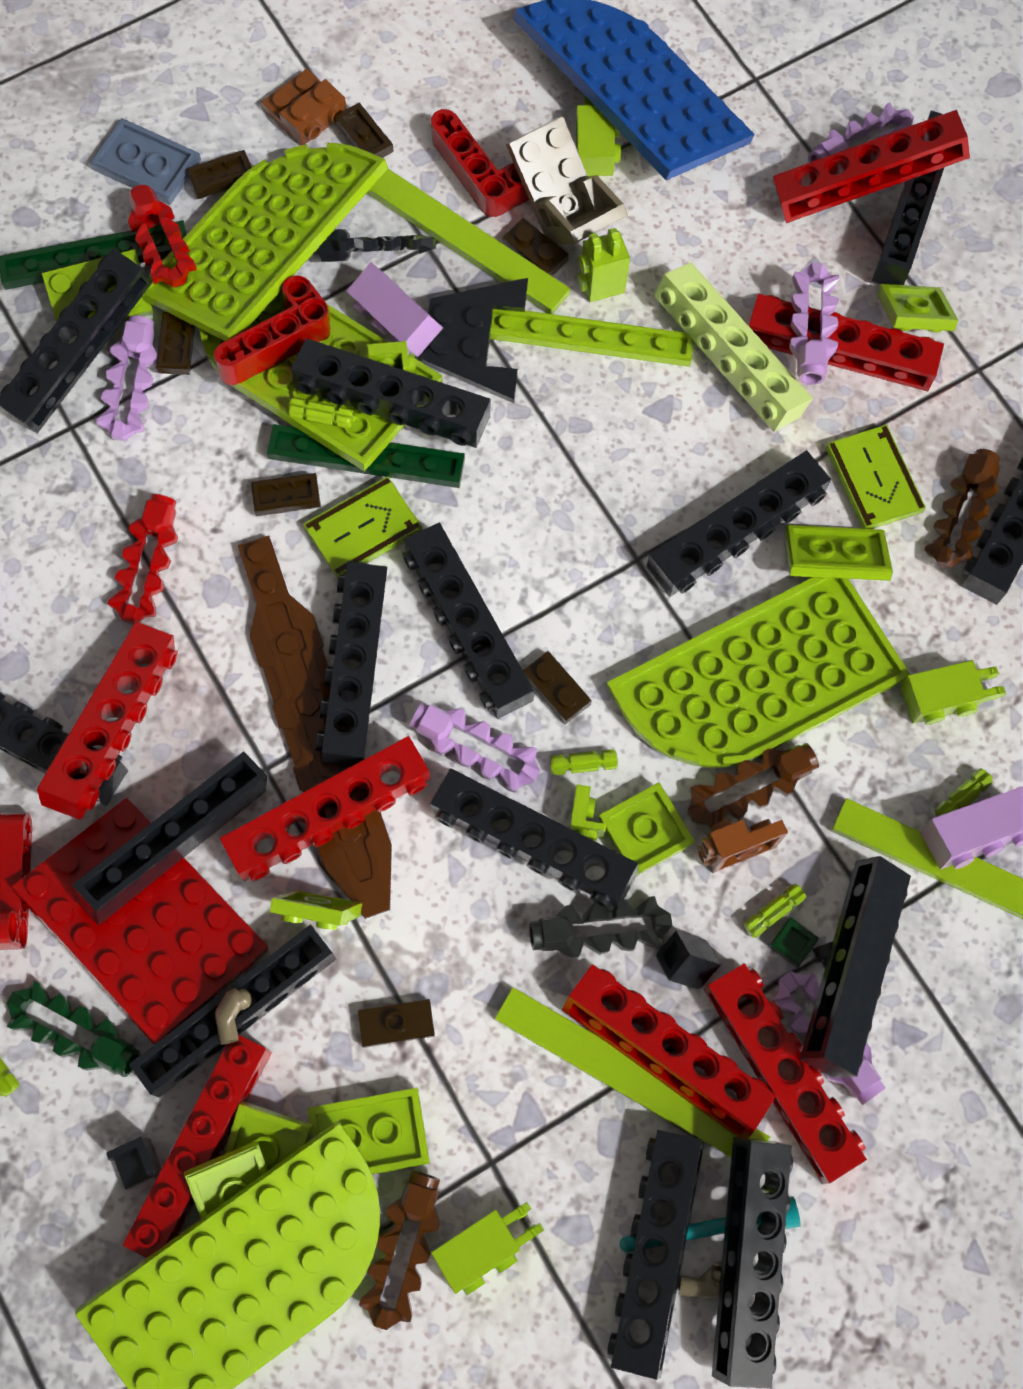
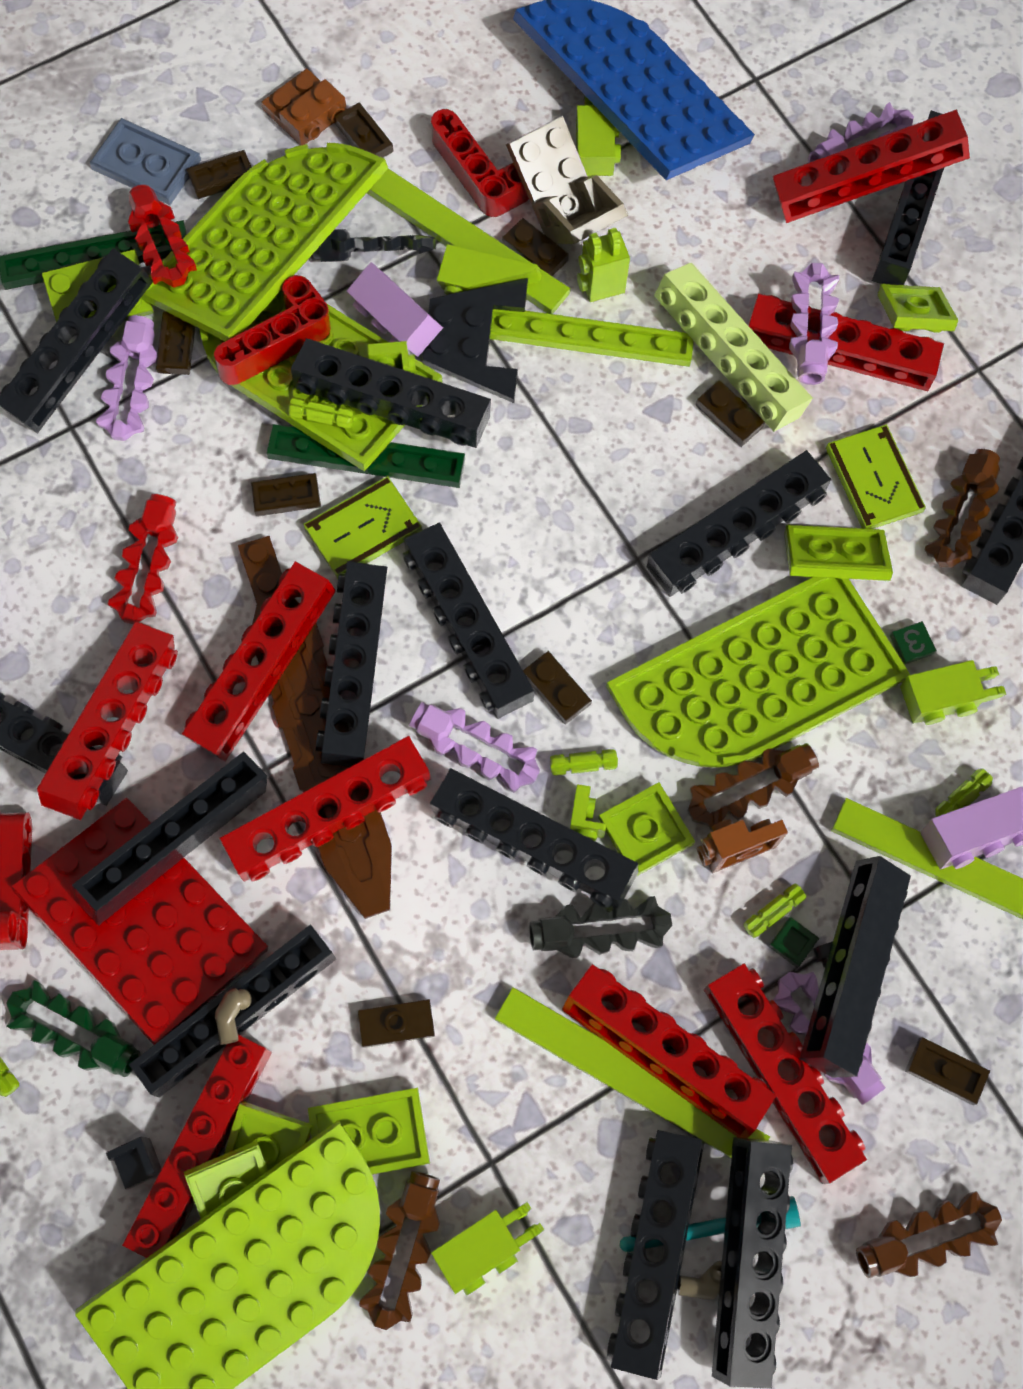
(261, 678): none -> red brick
(325, 910): lime plate -> none
(471, 269): none -> lime slope
(687, 960): black panel -> none
(730, 413): none -> dark brown plate
(890, 1254): none -> reddish brown sword
(913, 643): none -> dark green tile
(947, 1071): none -> dark brown plate

